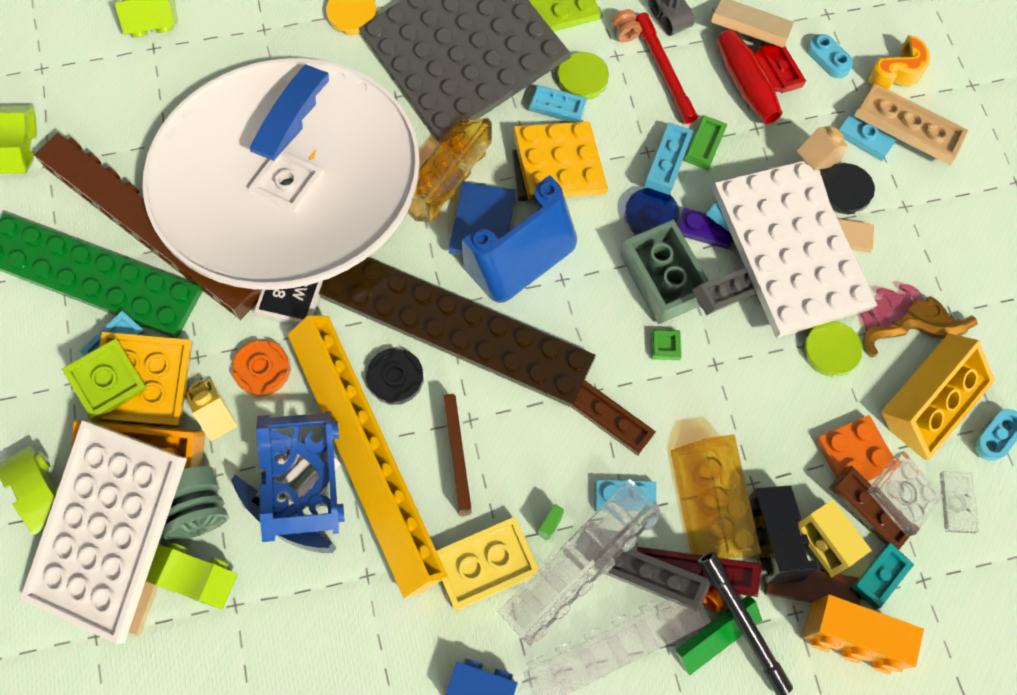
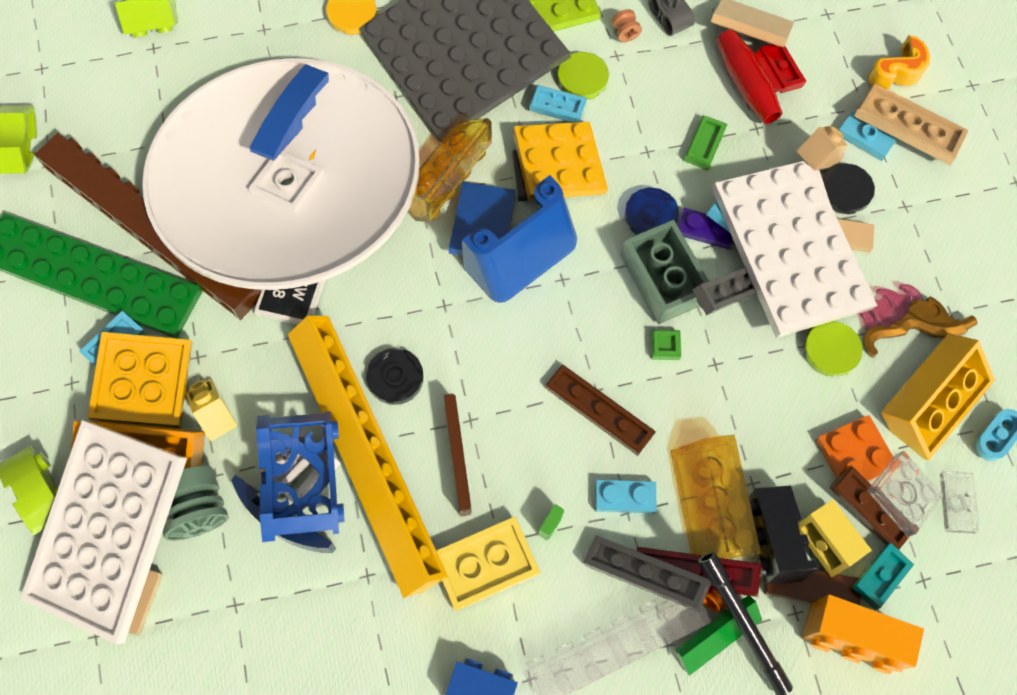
(104, 379): lime plate -> none
(191, 576): lime brick -> none
(261, 367): orange tile -> none
(461, 329): dark brown plate -> none
(580, 562): clear brick -> none
(669, 158): medium azure plate -> none
(681, 100): red piece -> none
(827, 52): medium azure plate -> none

